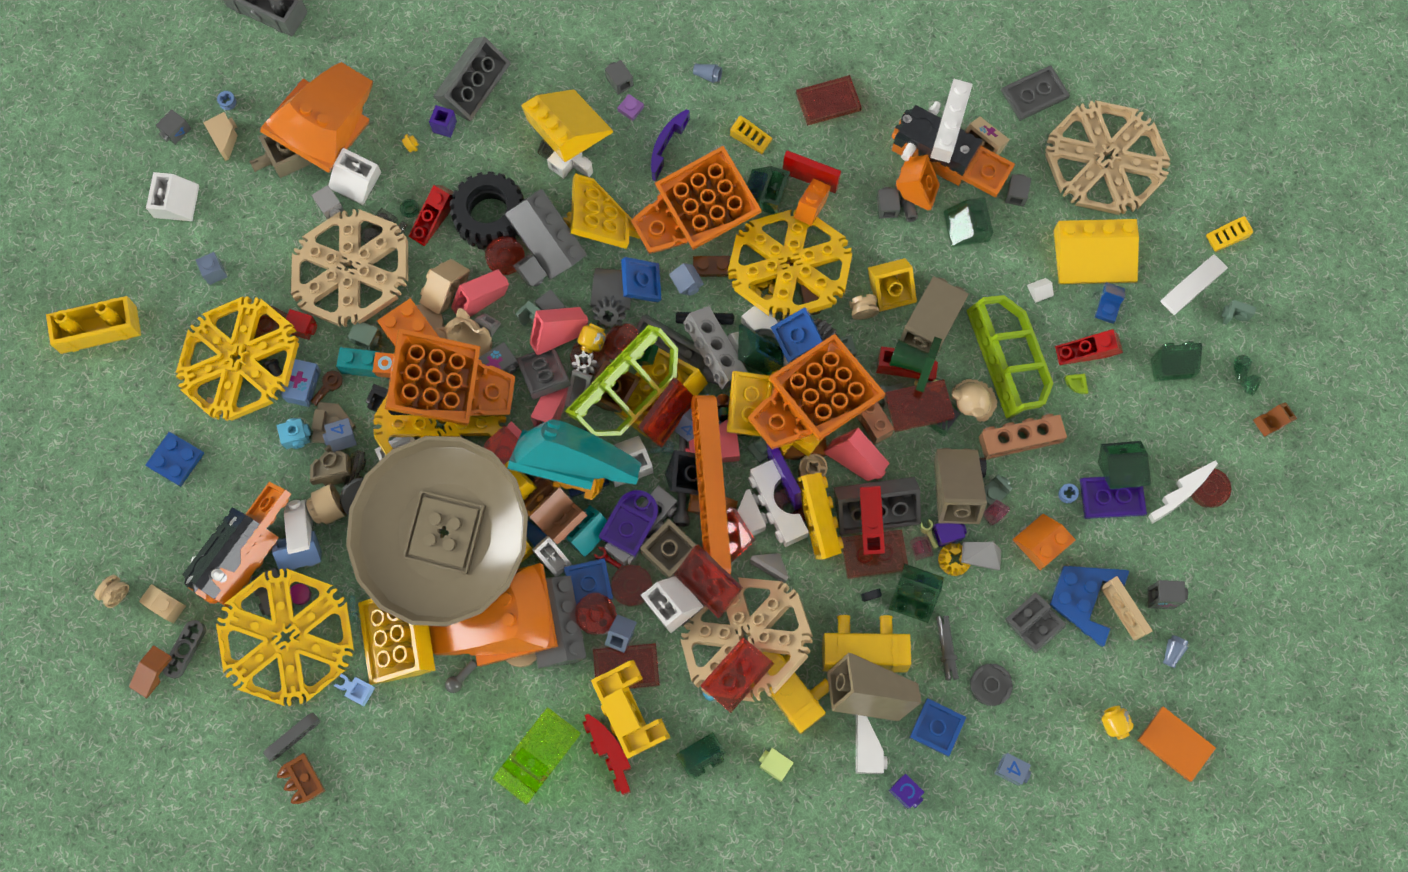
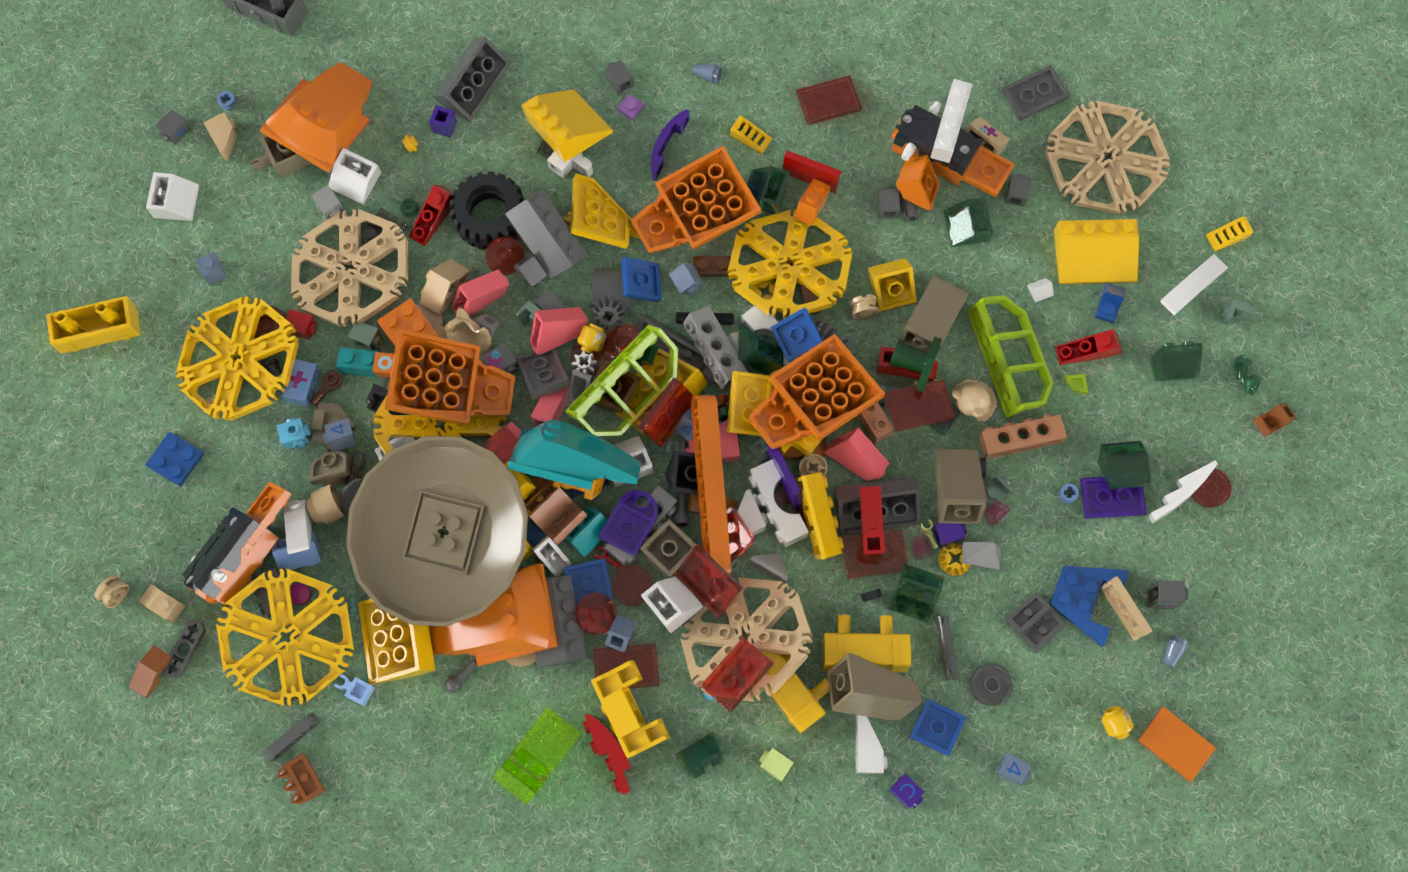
(1043, 540): orange slope -> none

